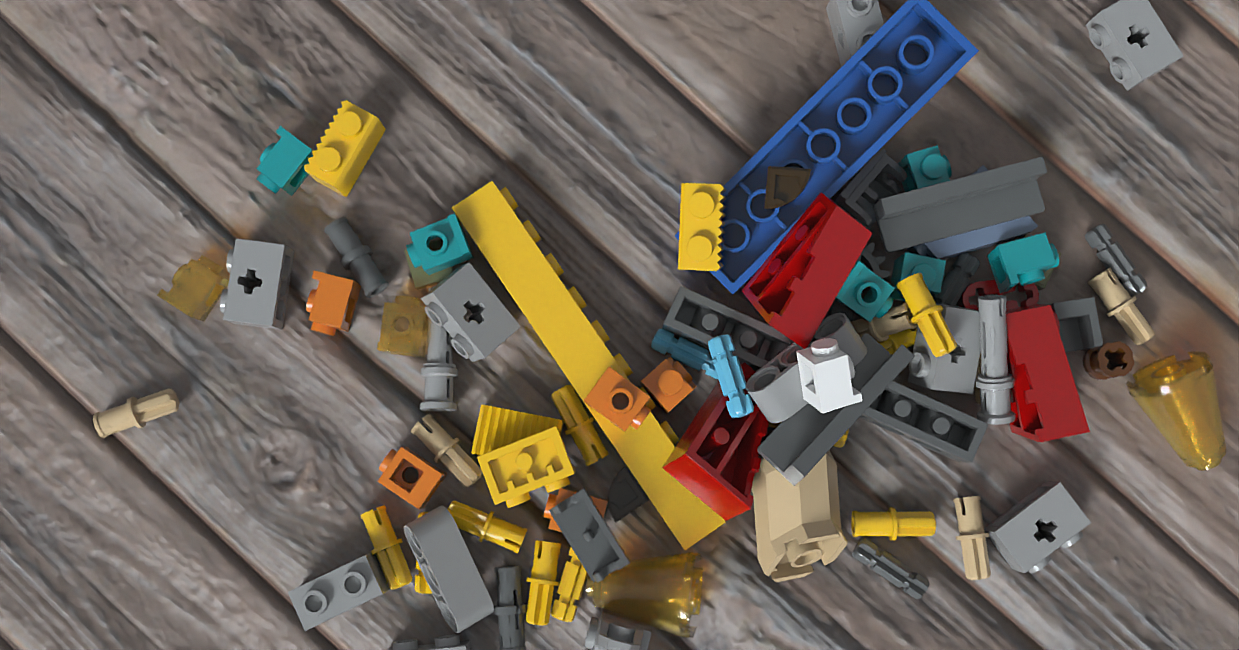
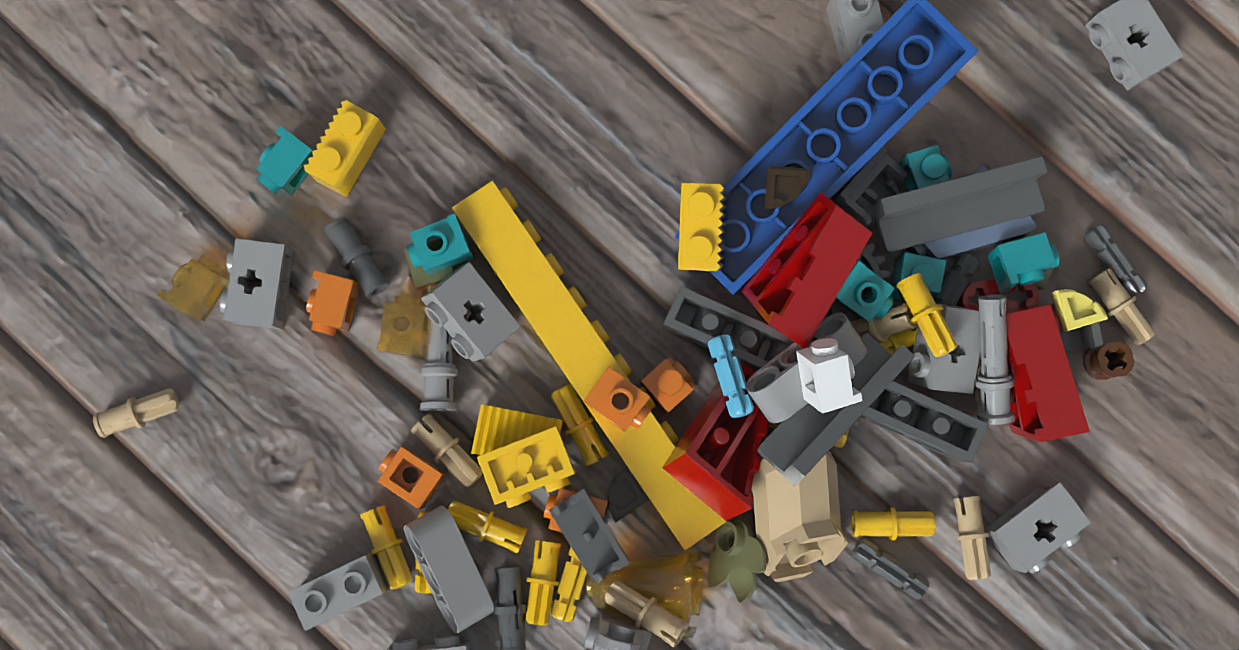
(646, 613): none -> tan axle
(684, 352): medium azure axle -> none
(736, 559): none -> olive plate
(1076, 309): none -> light yellow tile
(1183, 407): clear yellow cone -> none

